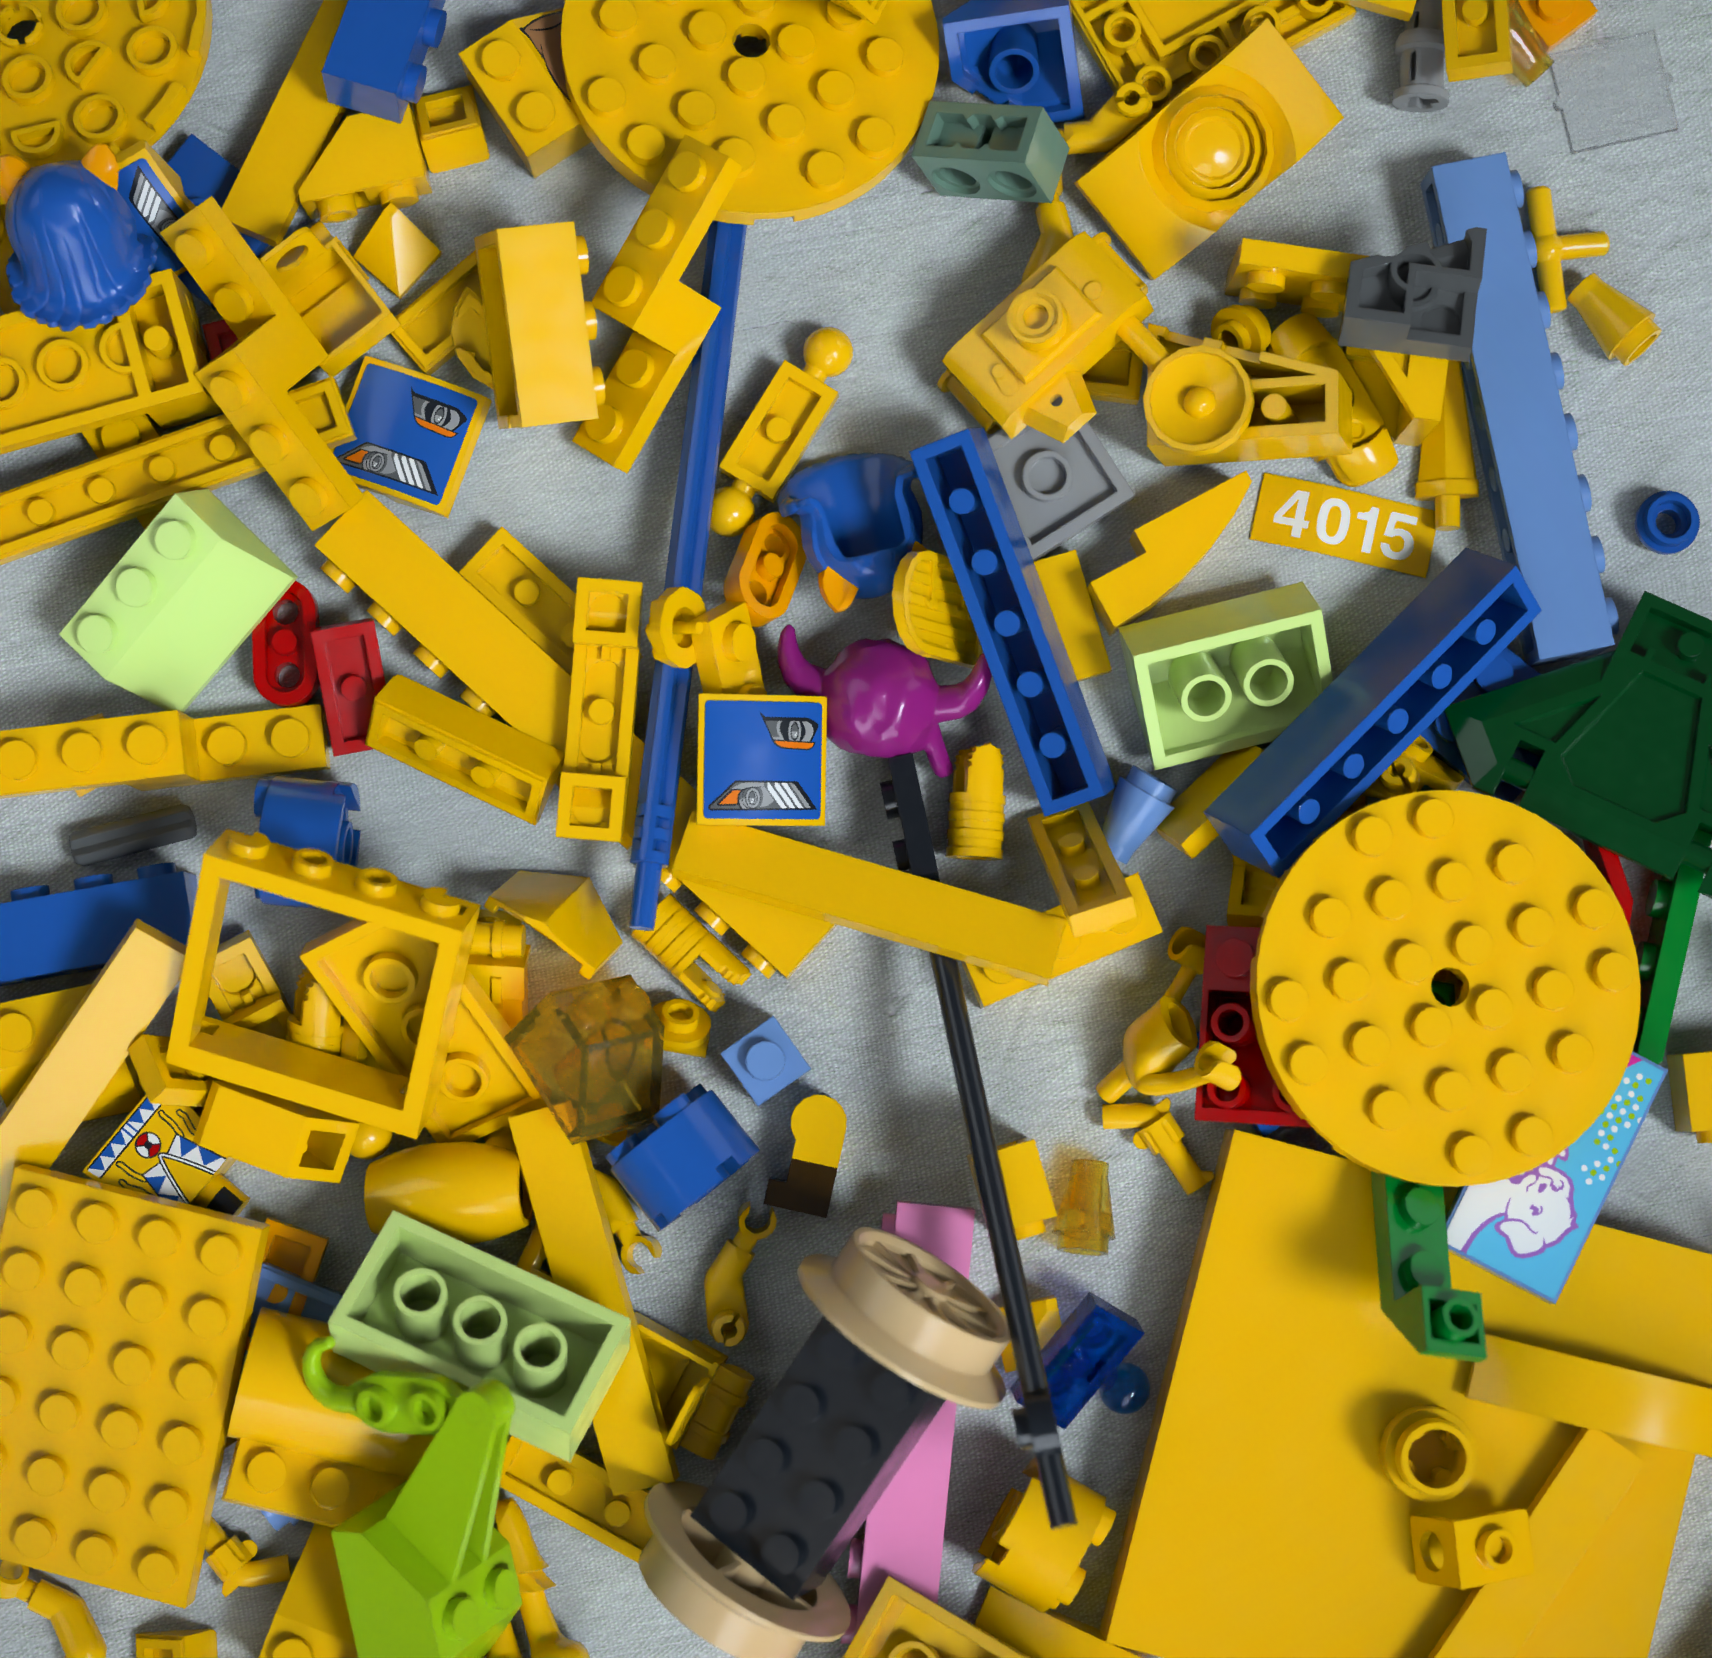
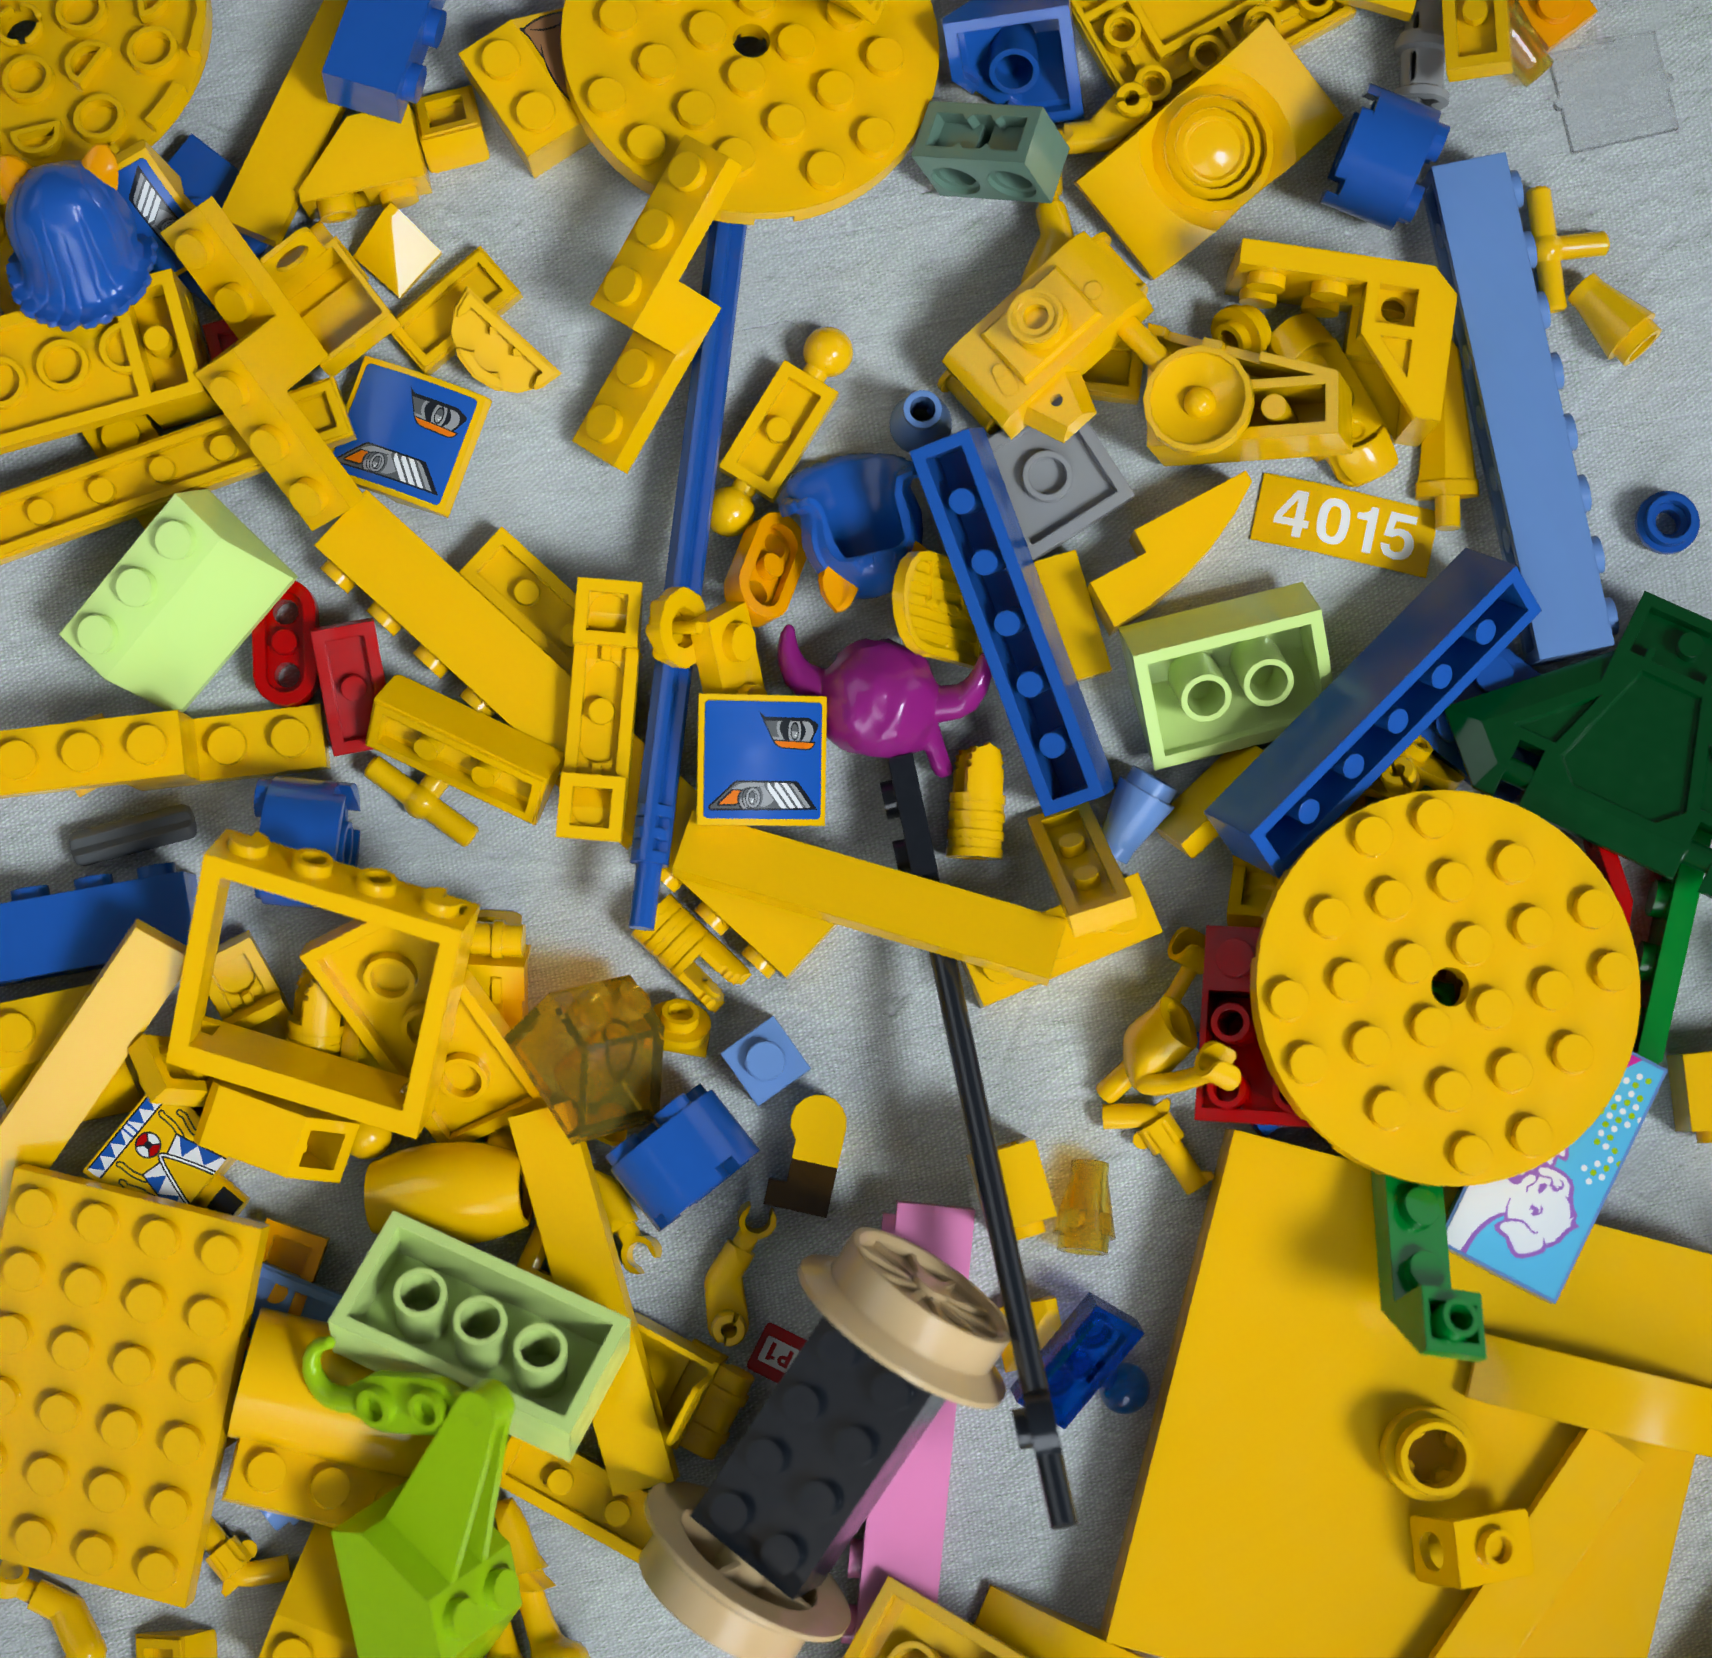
(422, 800): none -> yellow piece
(539, 325): yellow piece -> none
(563, 911): yellow slope -> none
(775, 1352): none -> red sticker
(912, 434): none -> medium blue cone
(1032, 1559): yellow brick -> none
(1384, 158): none -> blue brick
(1416, 299): dark grey slope -> none

